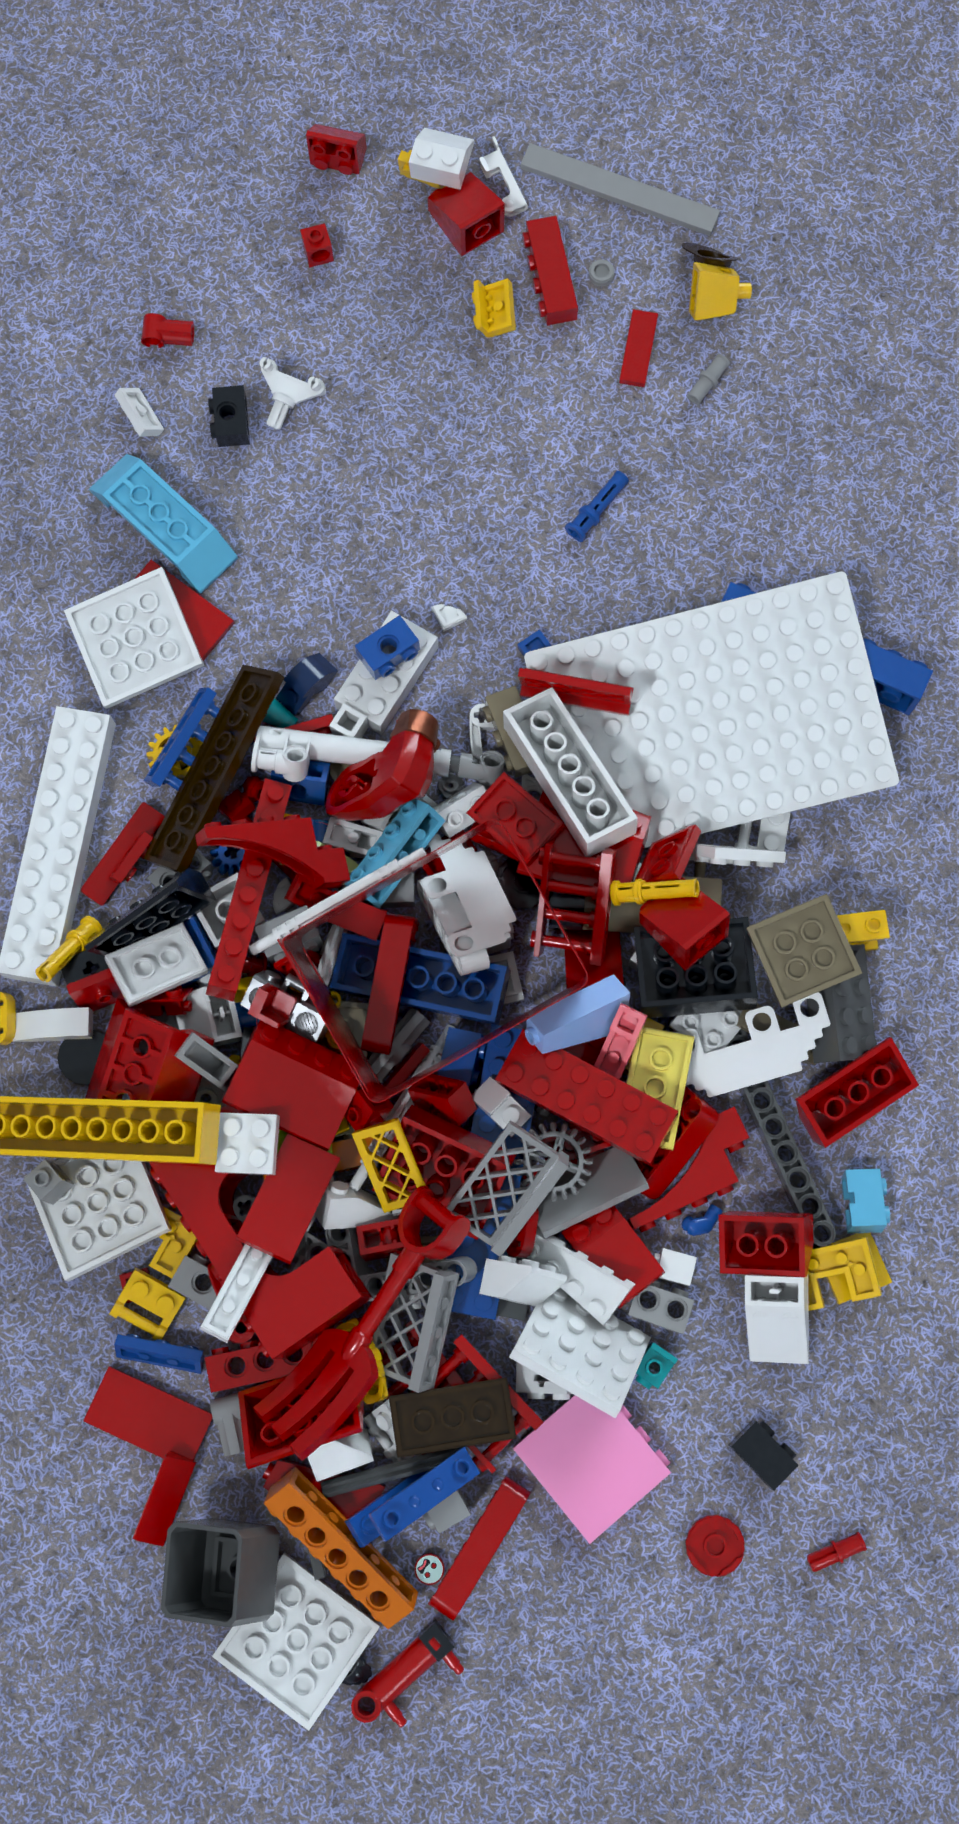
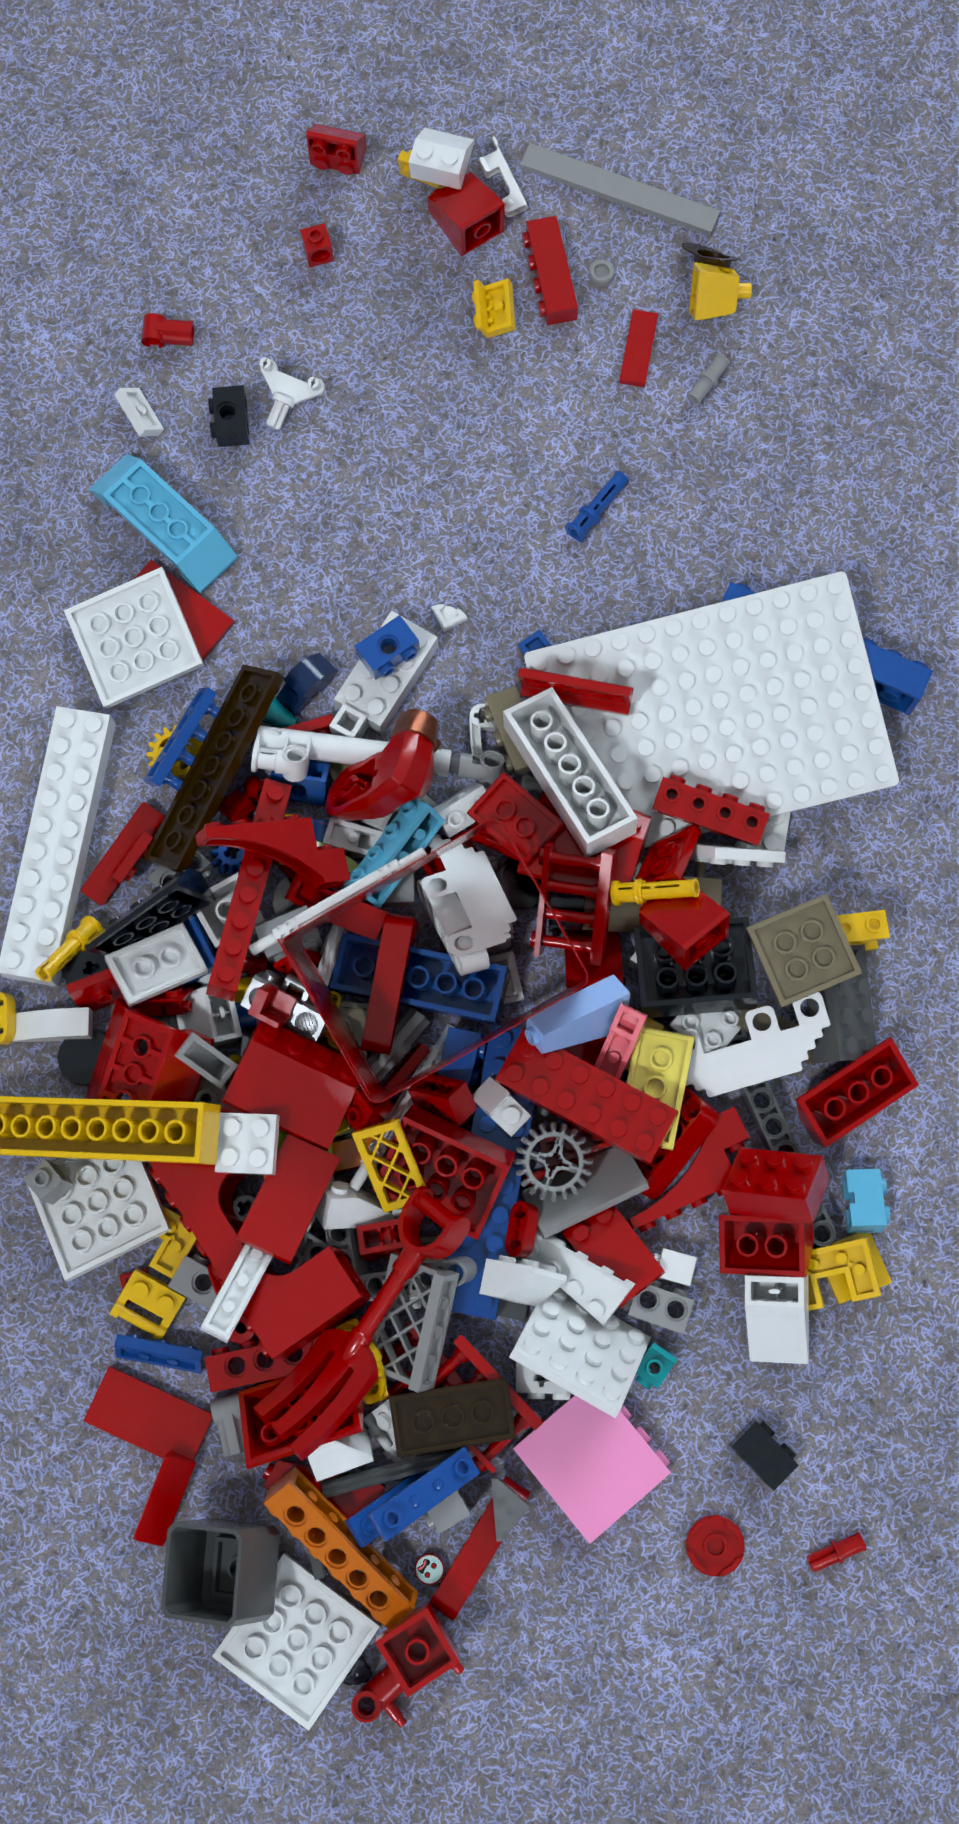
(417, 1649): none -> red brick
(451, 779): flat silver plate -> none
(507, 1508): none -> flat silver slope
(530, 1196): light grey fence -> none
(703, 1224): blue arm -> none
(711, 811): none -> red brick
(776, 1185): none -> red brick

